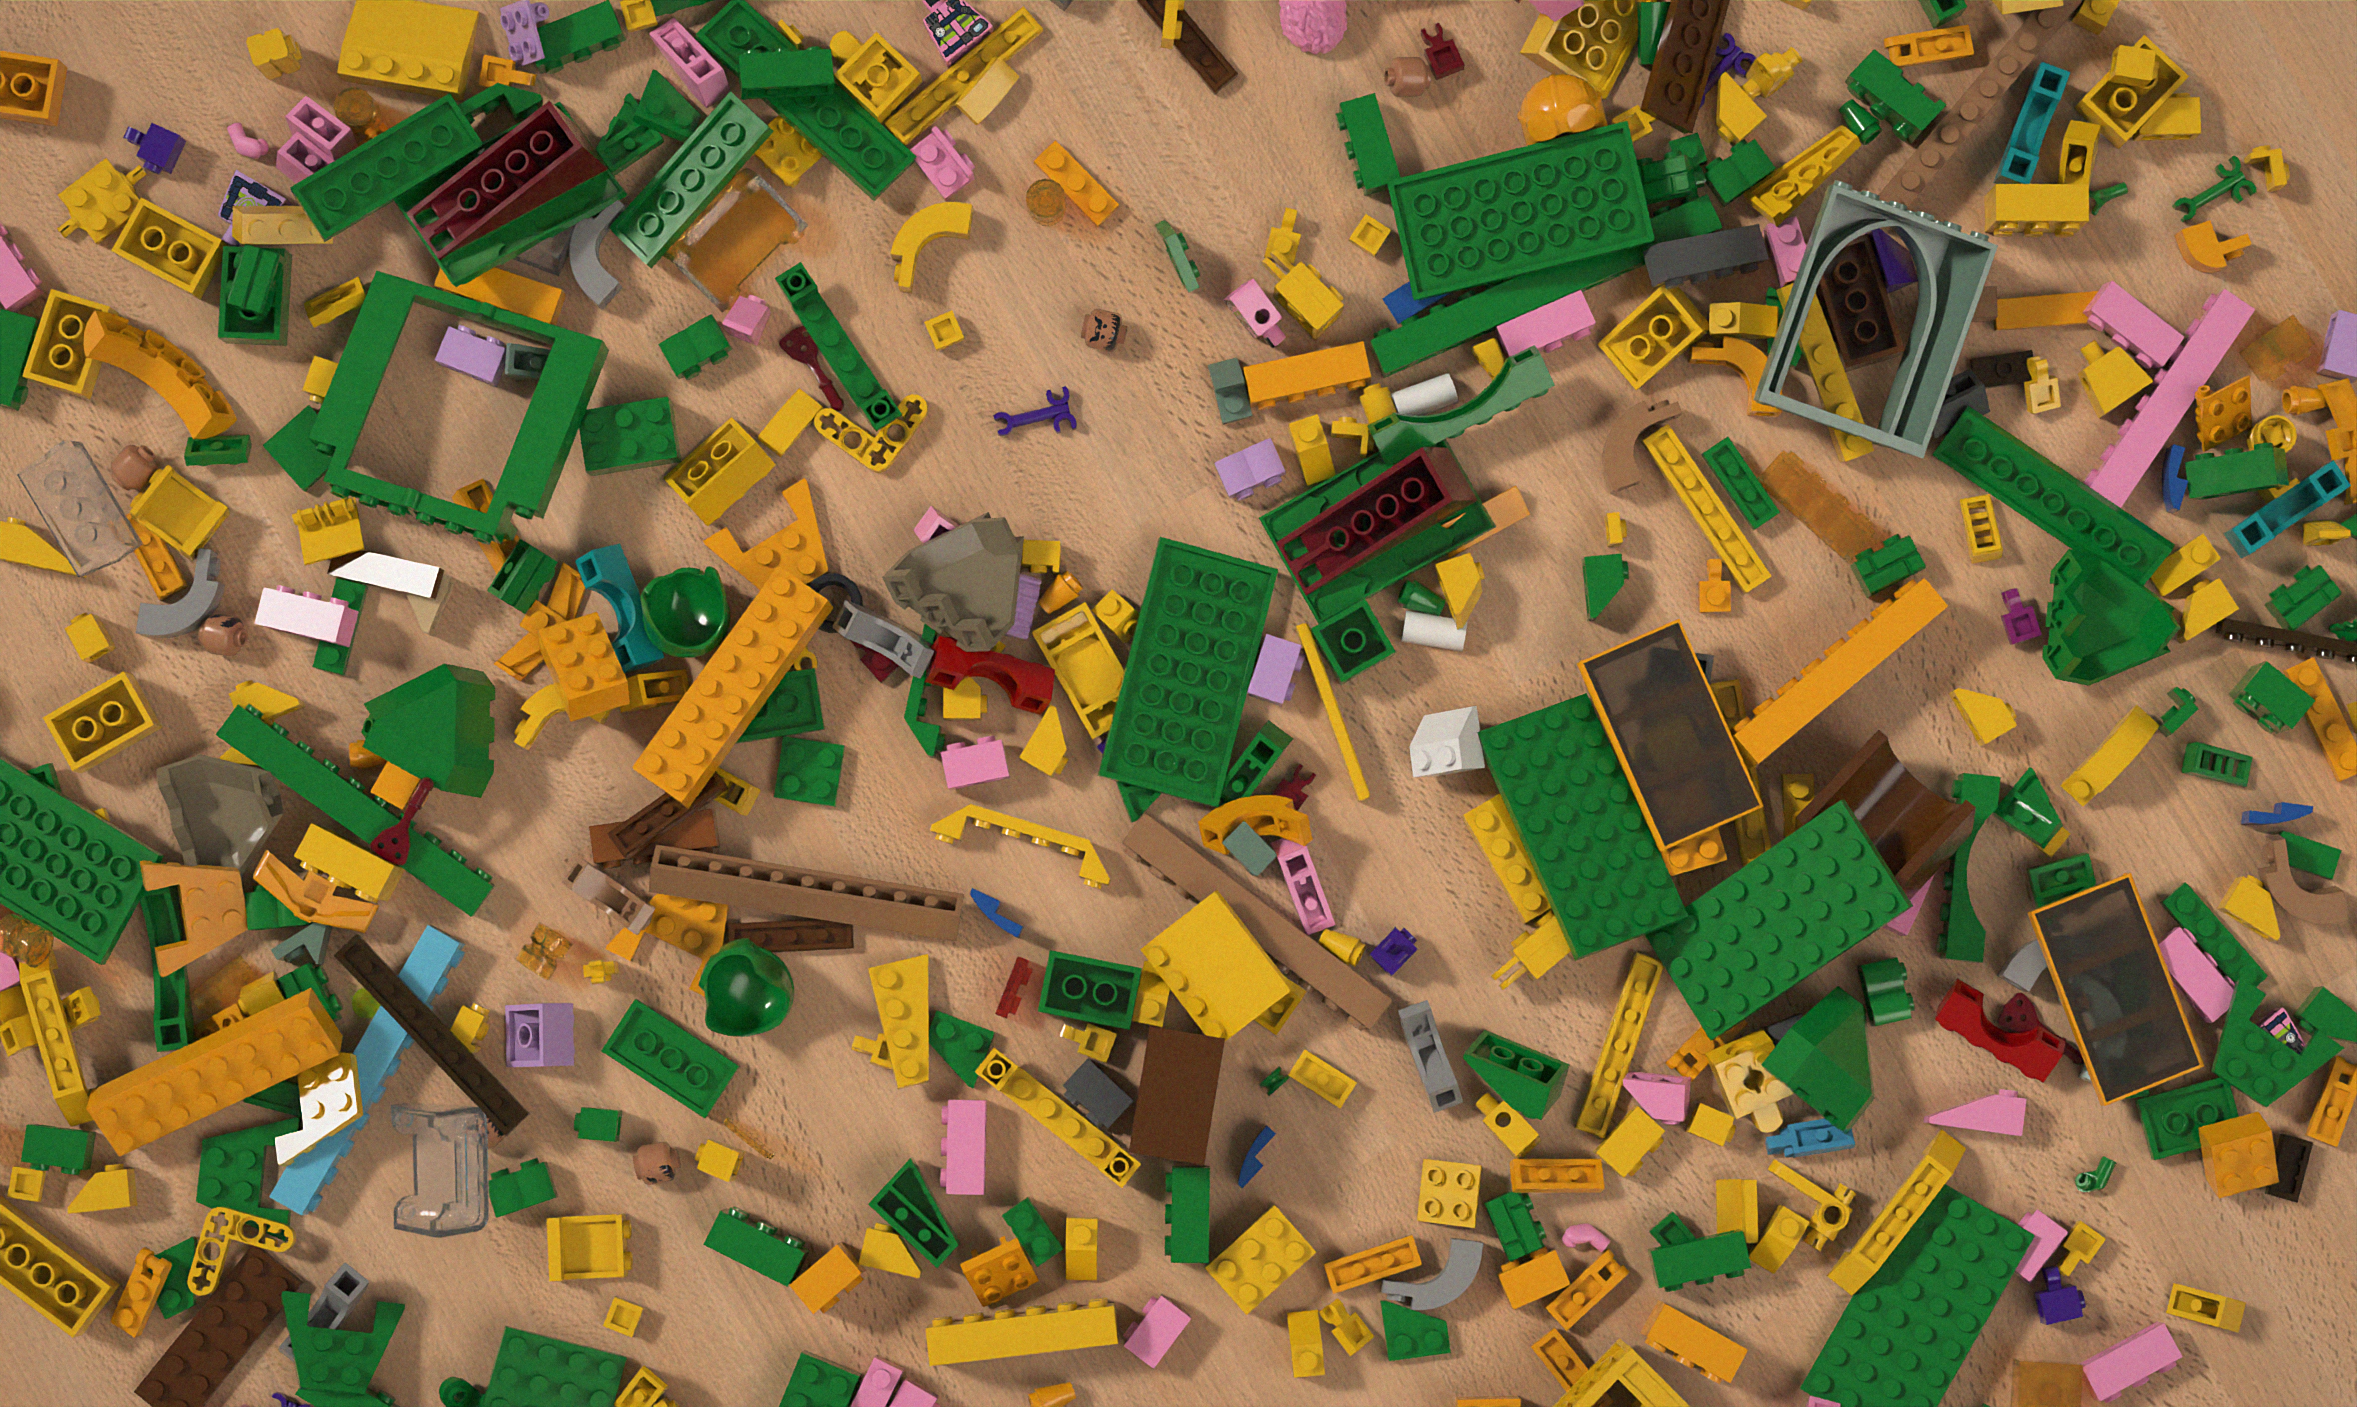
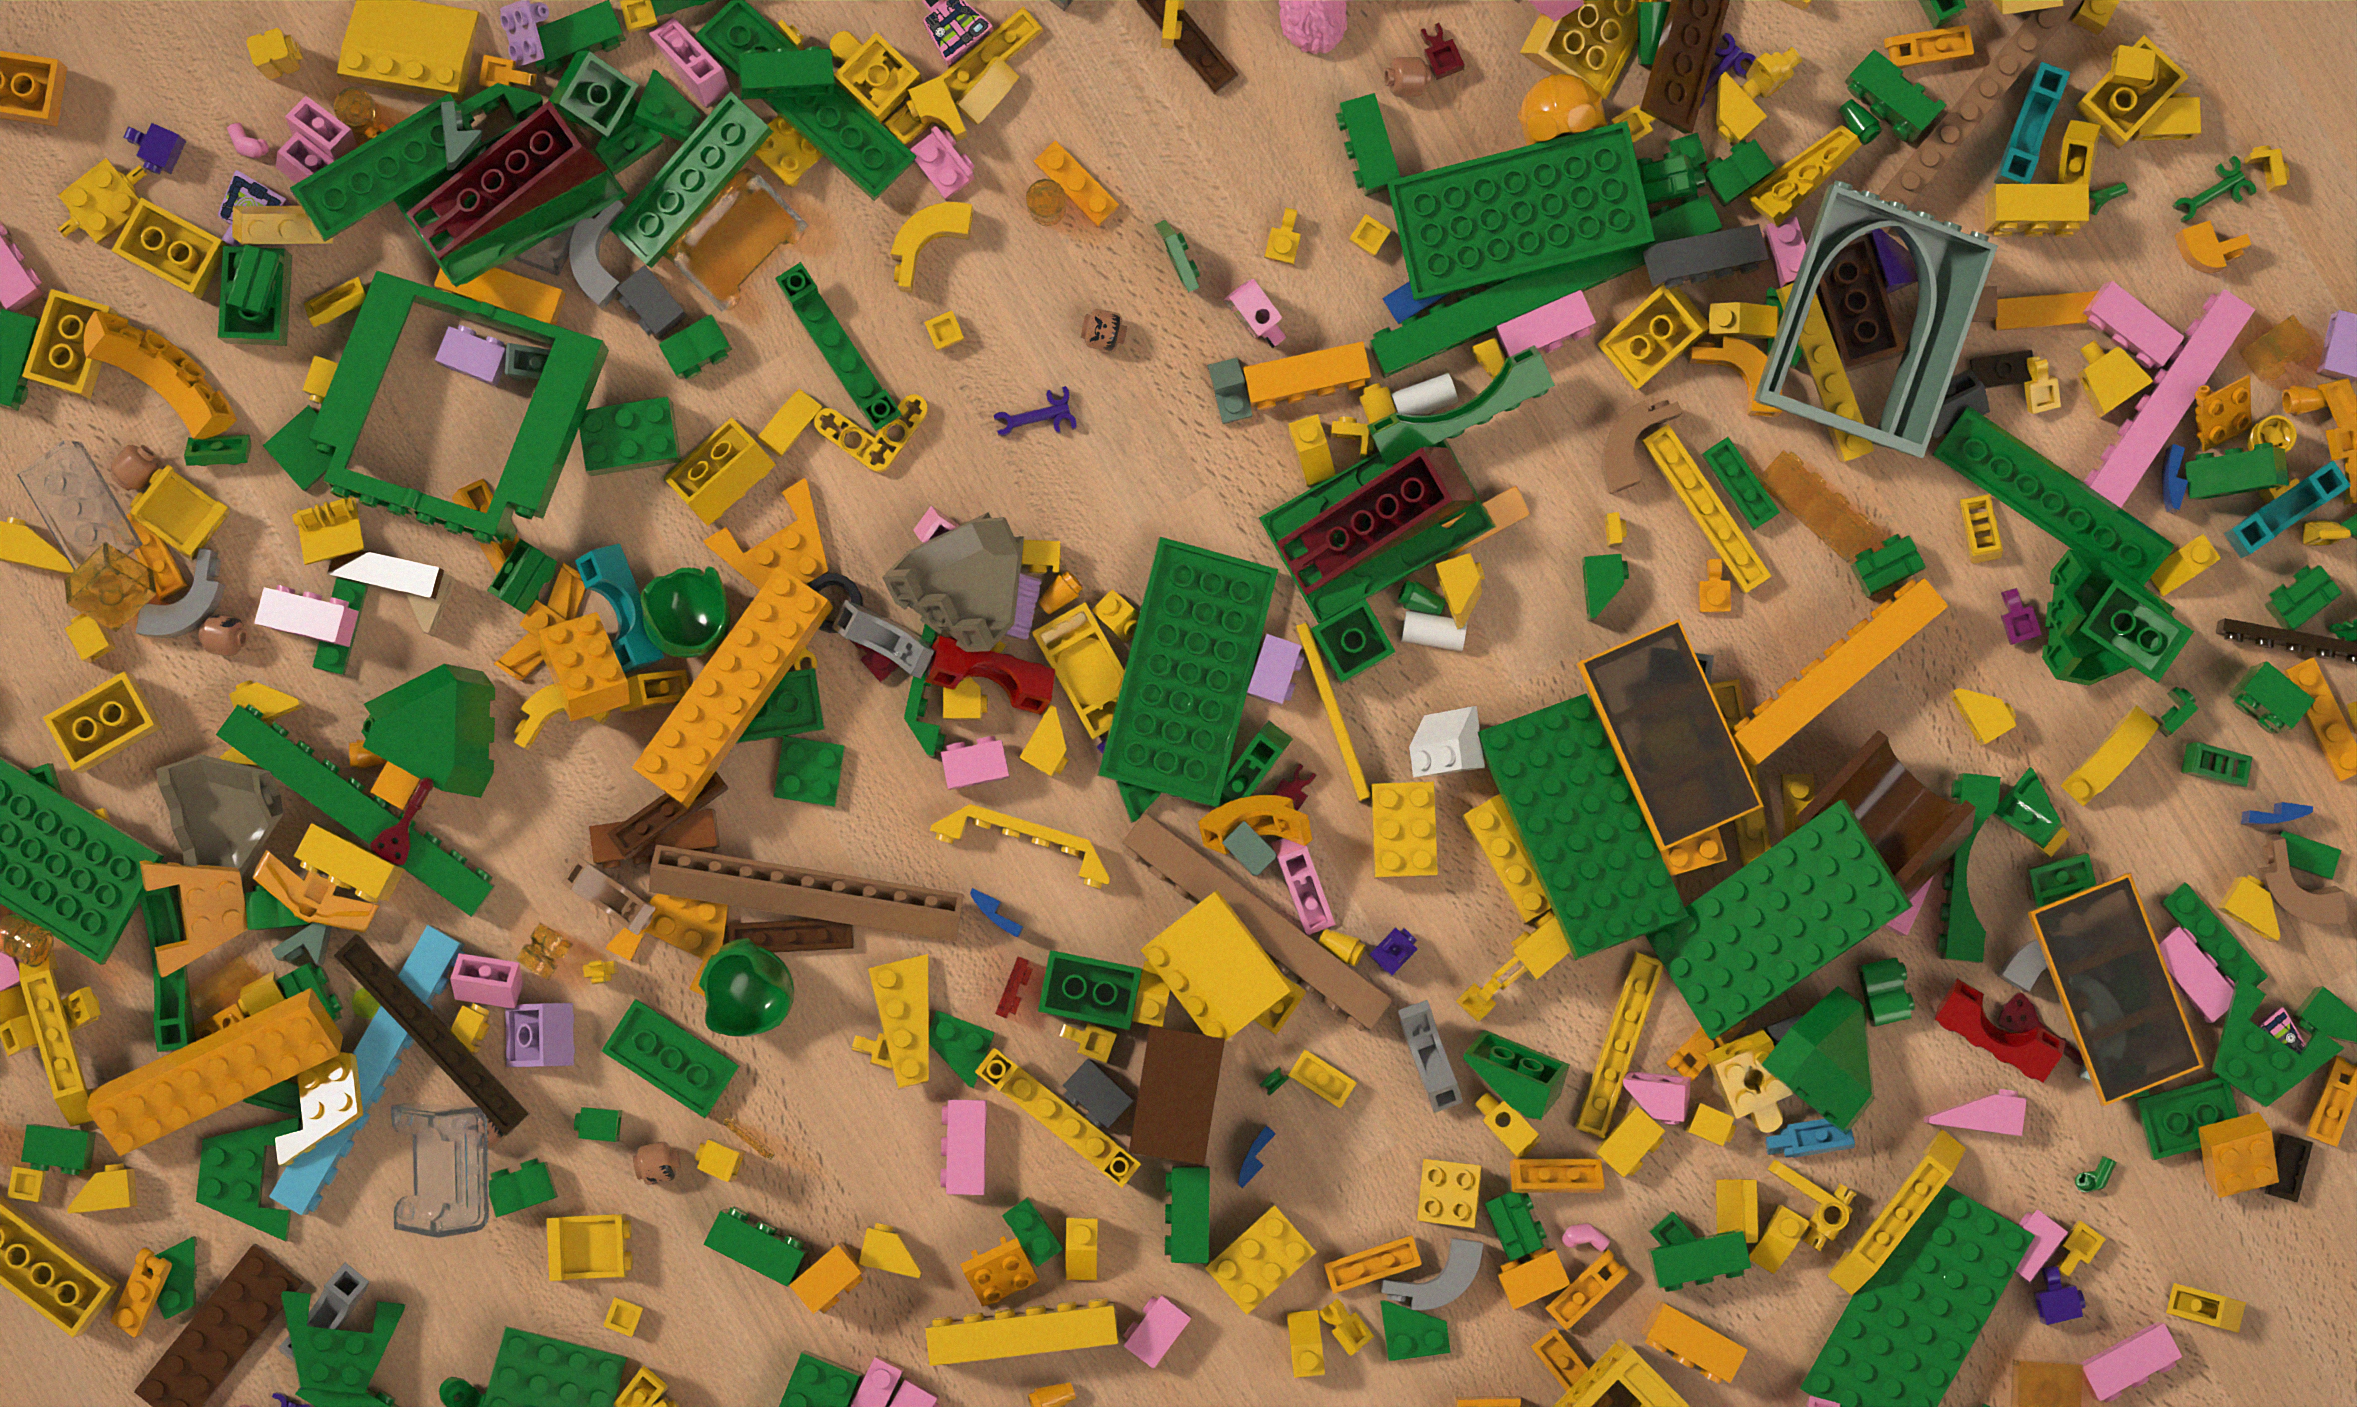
(110, 587): none -> clear yellow brick
(232, 1231): yellow beam -> none
(456, 142): none -> sand green slope
(486, 980): none -> bright pink brick
(593, 93): none -> green brick
(651, 302): none -> dark grey brick
(747, 319): bright pink slope -> none
(747, 798): yellow slope -> none
(809, 358): dark red piece -> none
(915, 1213): green wedge -> none
(934, 104): none -> yellow arch
(1250, 469): lavender brick -> none
(1304, 295): yellow brick -> none
(1404, 830): none -> yellow brick
(1478, 1000): none -> yellow plate
(2135, 631): none -> green slope
(2205, 608): yellow slope -> none

